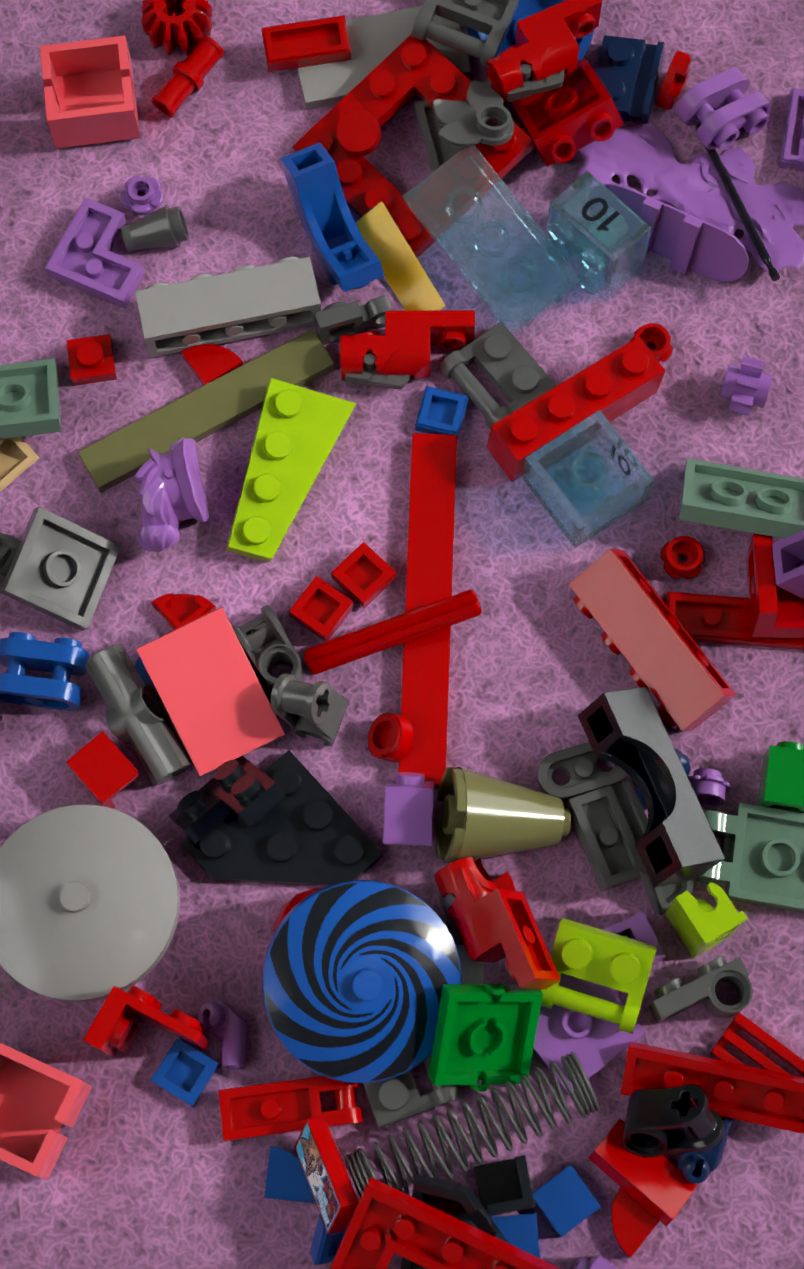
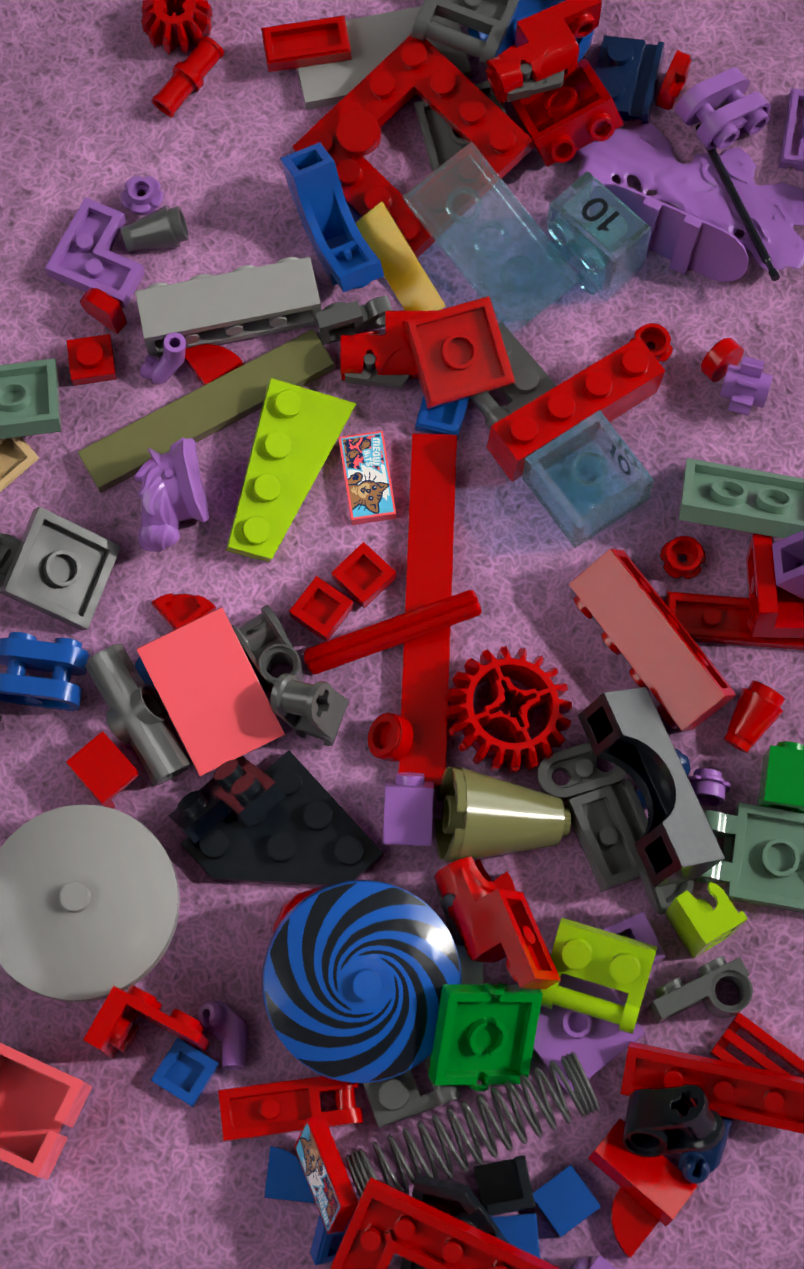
(89, 92): coral piece -> none
(104, 309): none -> red tile
(173, 357): none -> medium lavender arm
(367, 477): none -> tile
(458, 352): none -> red plate
(476, 120): dark grey plate -> none
(497, 674): none -> red gear
(719, 357): none -> red tile
(753, 715): none -> red cone

